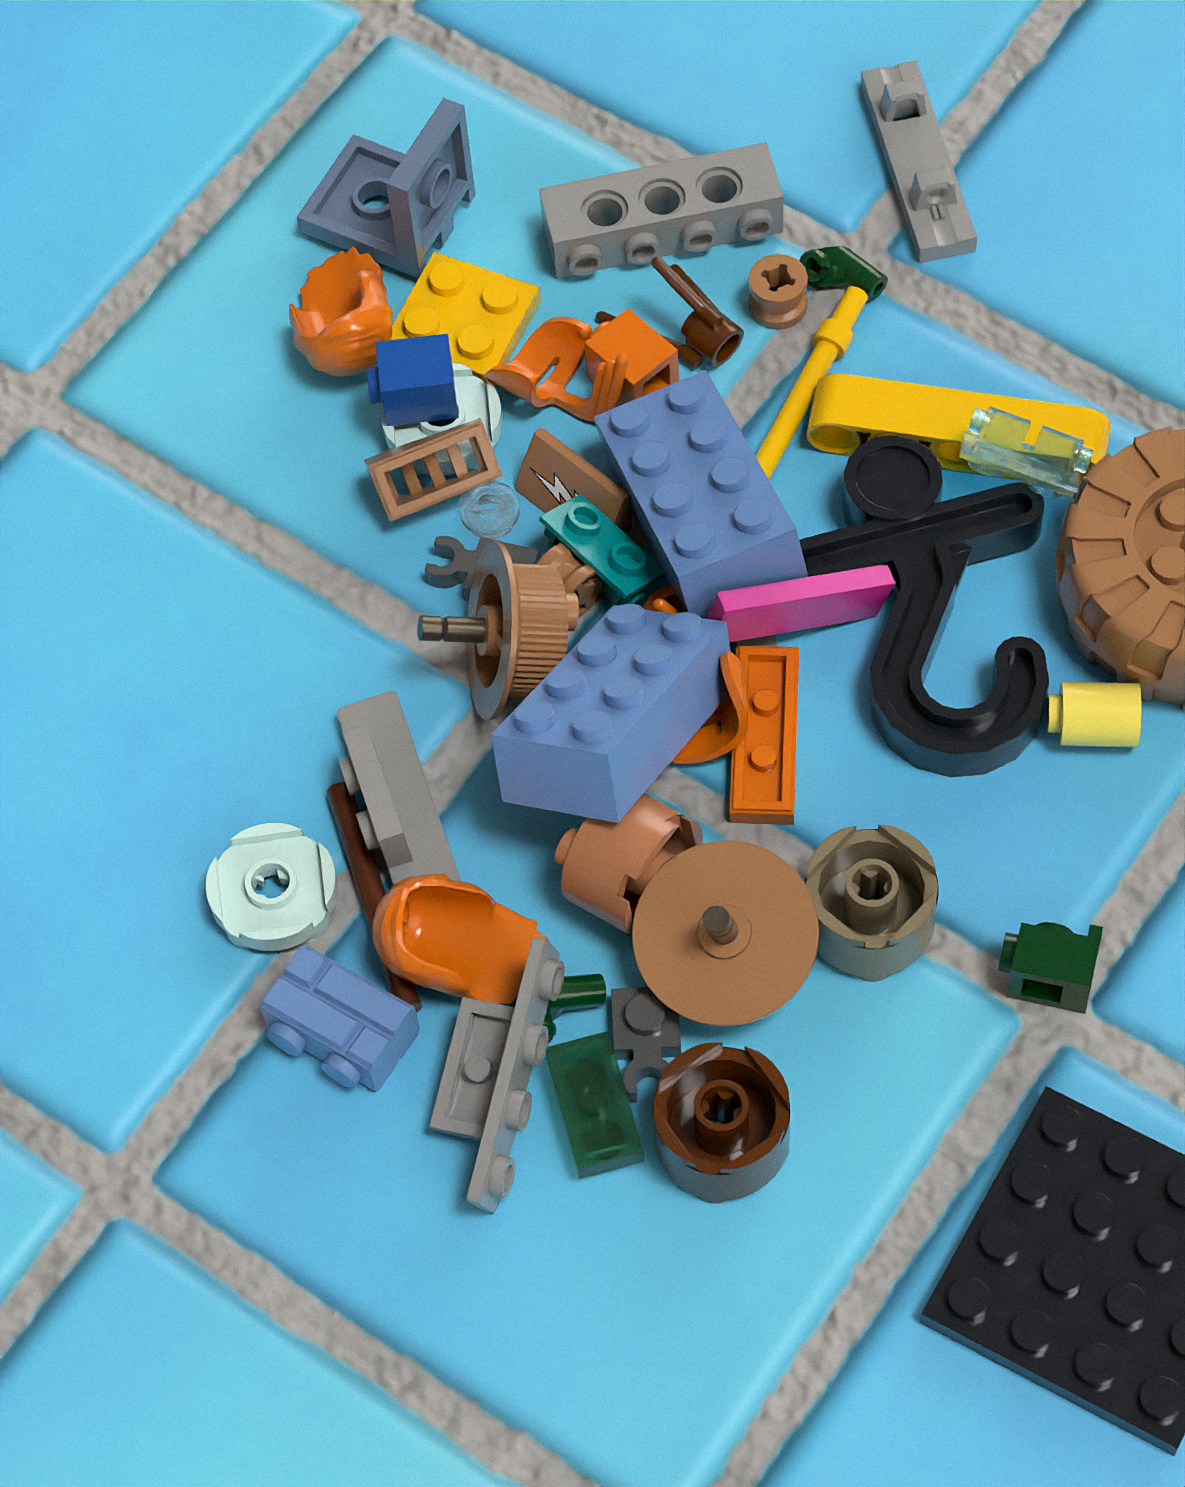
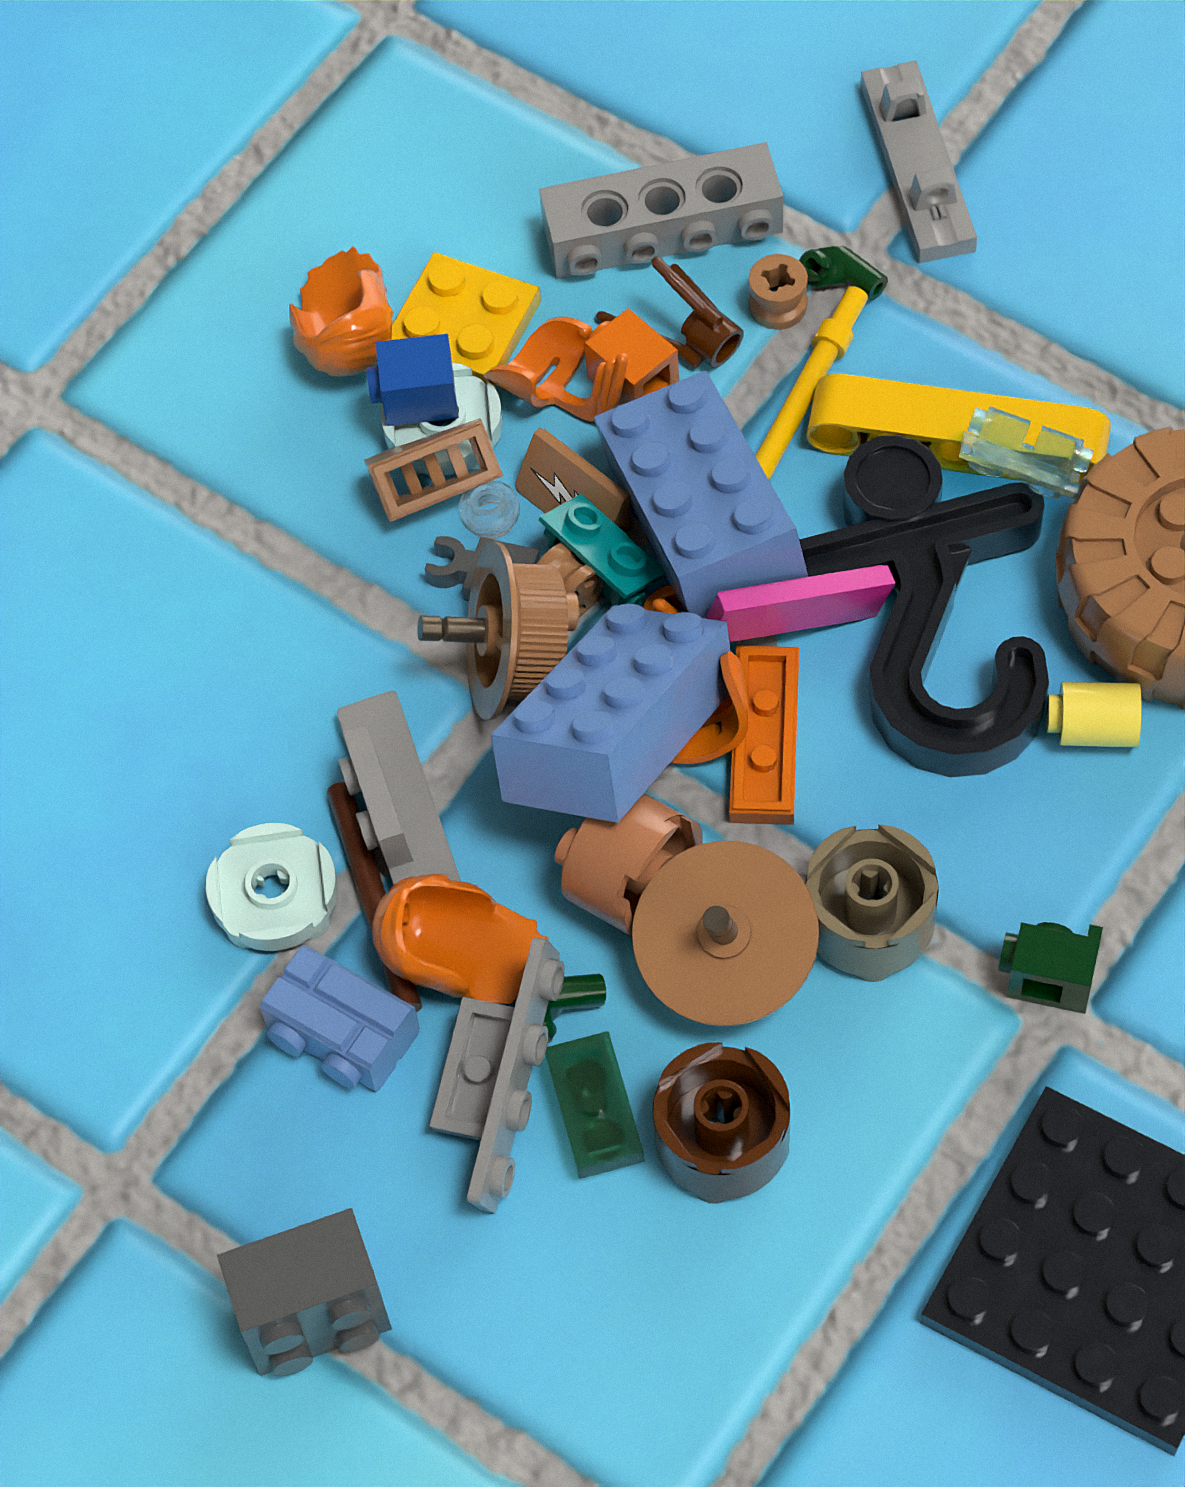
(305, 1294): none -> dark grey brick
(420, 188): sand blue bracket -> none
(643, 1032): dark grey plate -> none

